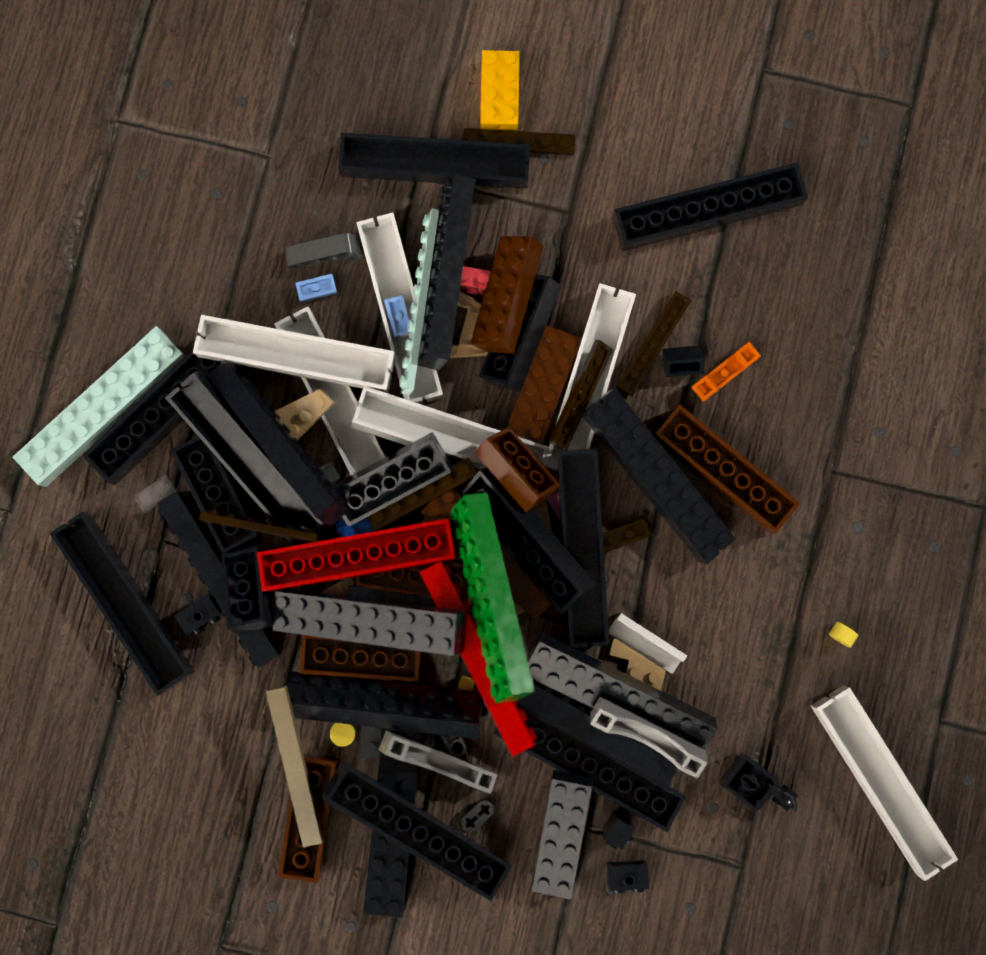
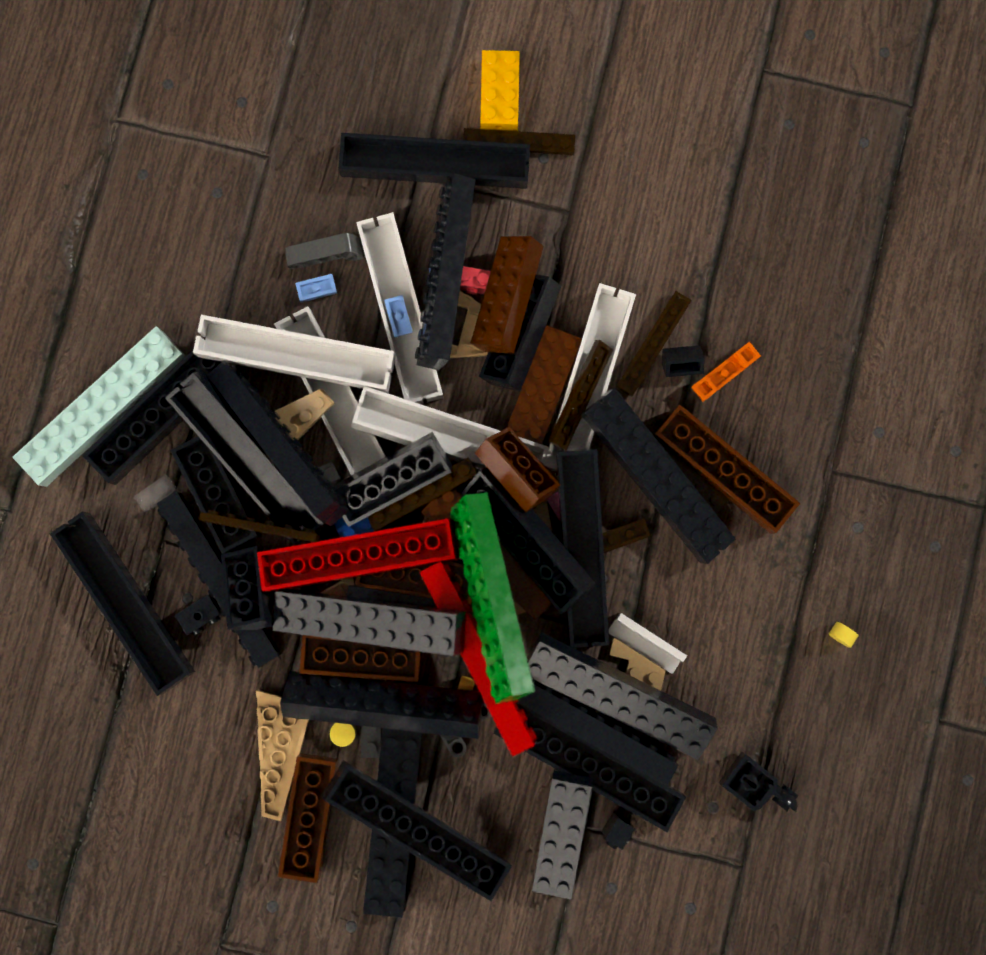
(279, 745): none -> tan wing
(294, 766): dark tan tile -> none
(418, 306): light aqua plate -> none
(437, 761): light grey arch -> none
(480, 818): dark grey beam -> none
(622, 722): light grey arch -> none
(627, 876): black brick -> none
(709, 206): black brick -> none
(884, 782): white piece -> none

